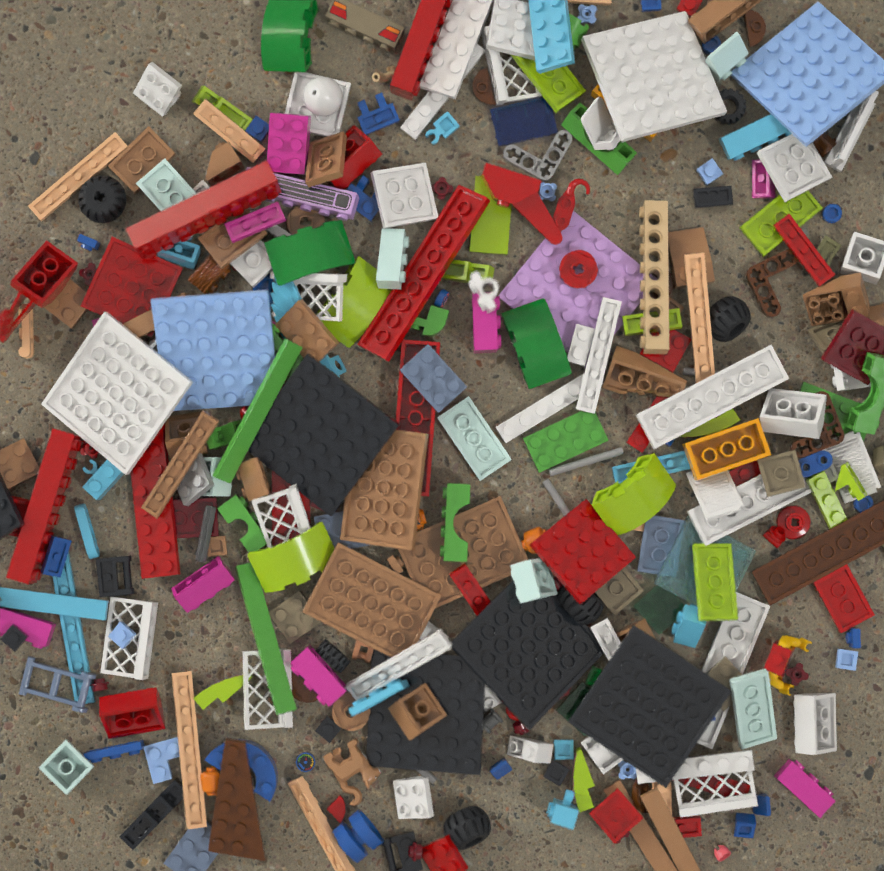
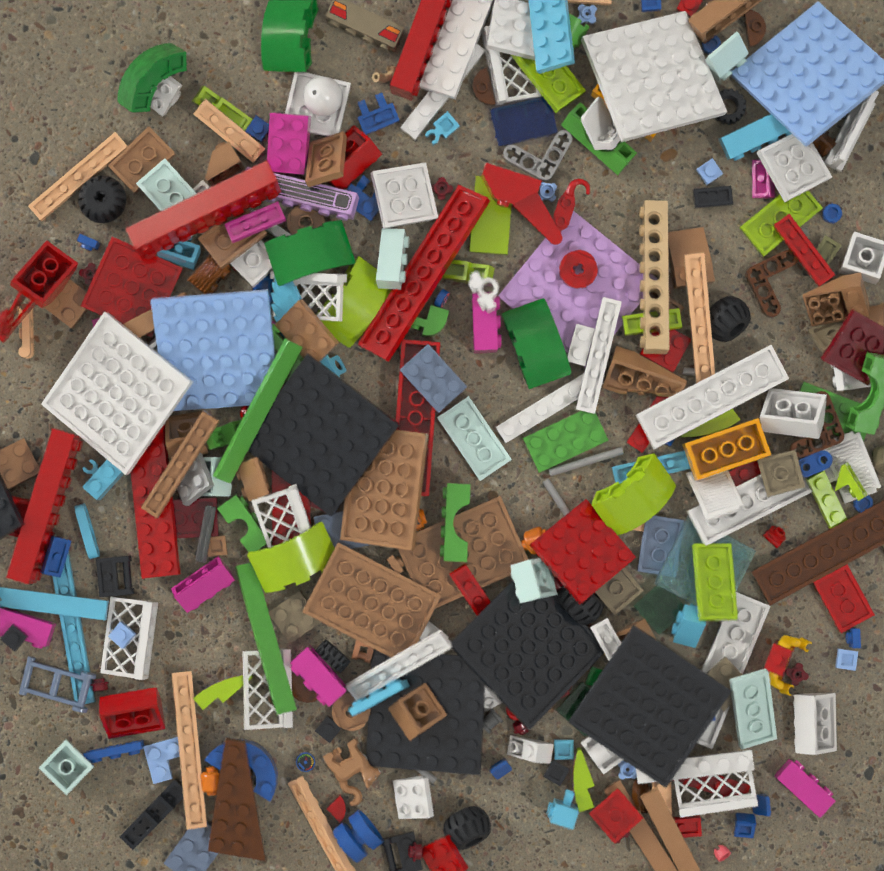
(86, 451): red plate -> none
(146, 73): none -> green panel
(785, 518): red piece -> none

